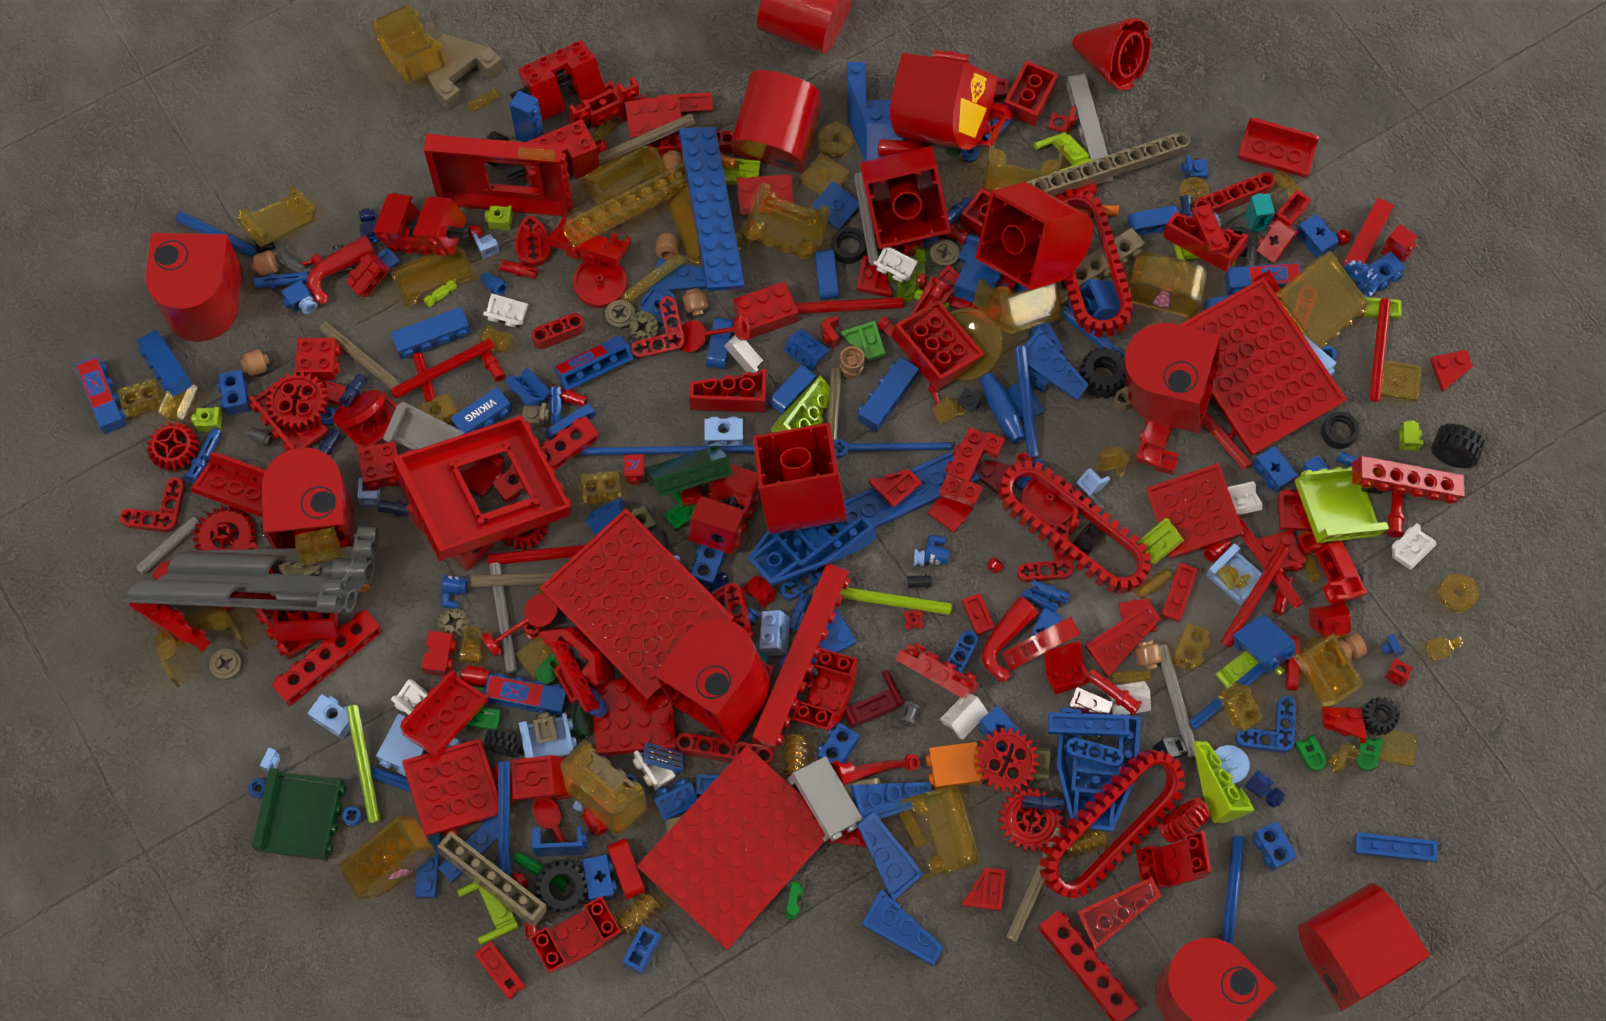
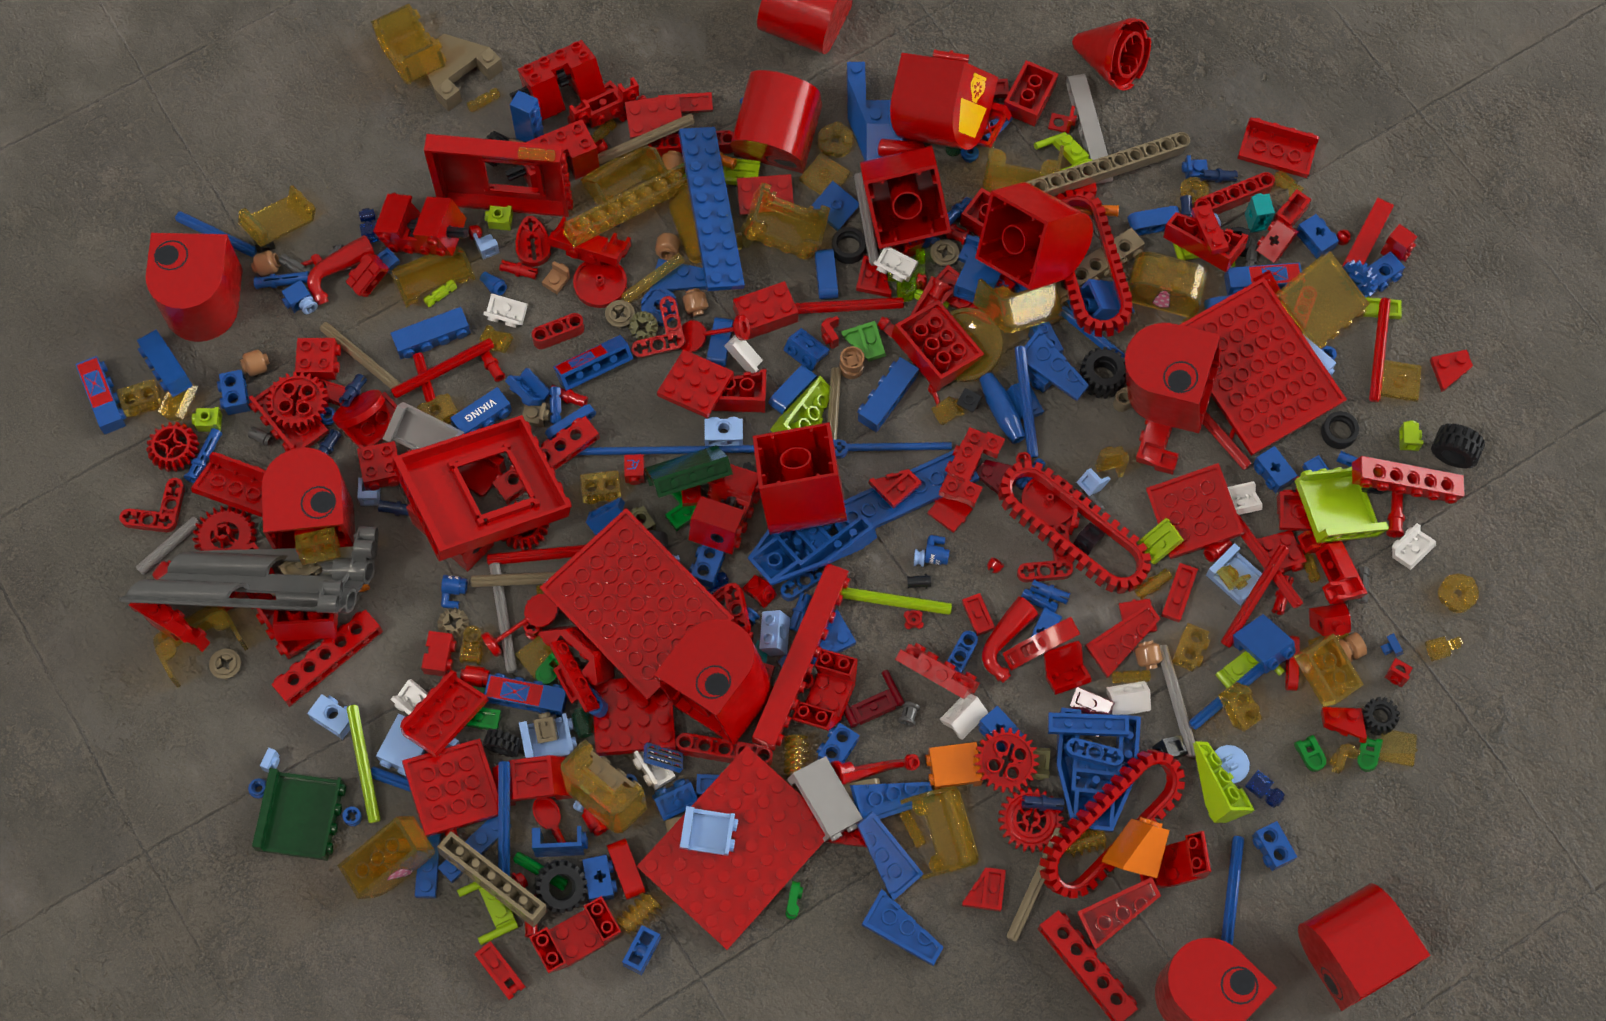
(556, 277): none -> medium nougat bracket
(695, 383): none -> red plate
(708, 831): none -> light blue panel
(1122, 697): red pin -> none
(1139, 847): none -> orange slope
(1184, 820): red gear -> none
(1218, 175): none -> dark blue pin
(1274, 737): blue beam -> none
(1395, 847): blue plate -> none

